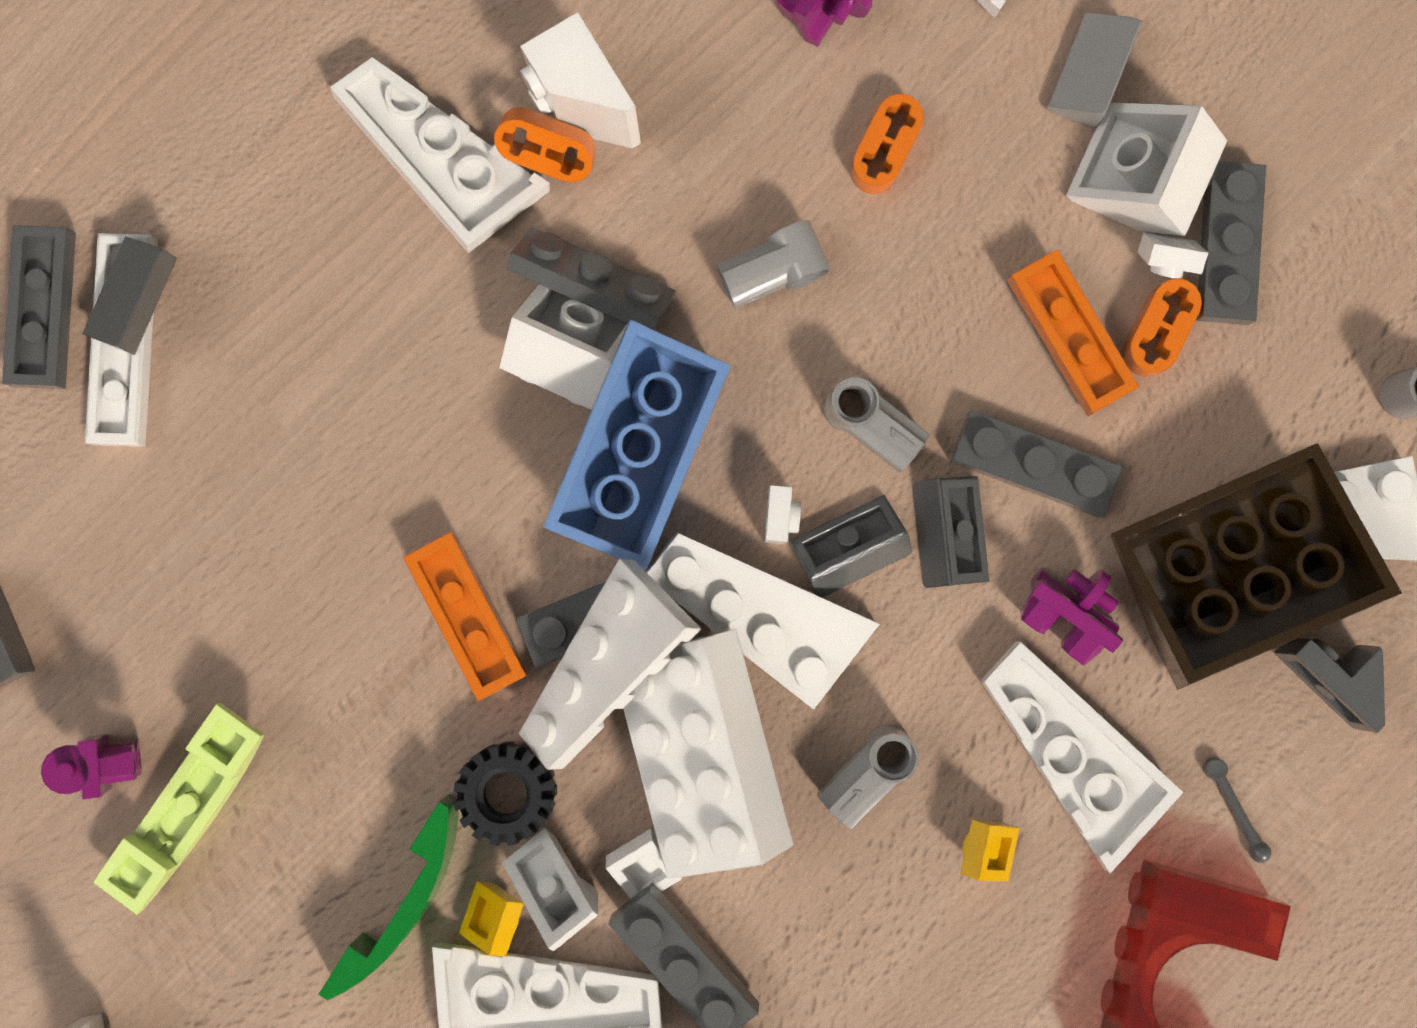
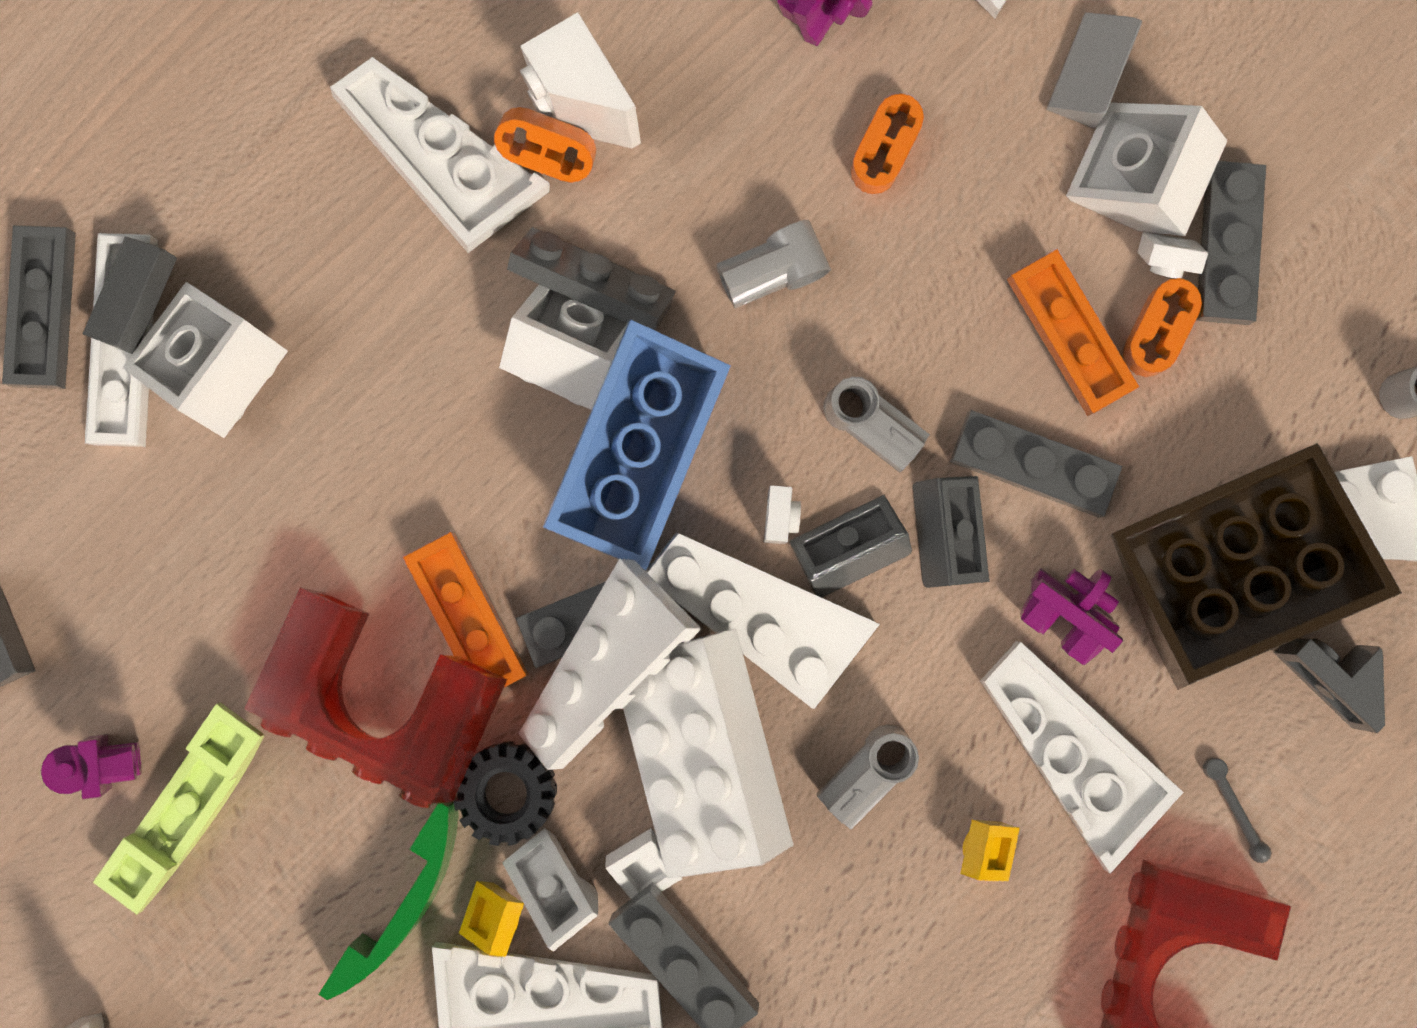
(204, 360): none -> white slope
(304, 697): none -> clear red arch

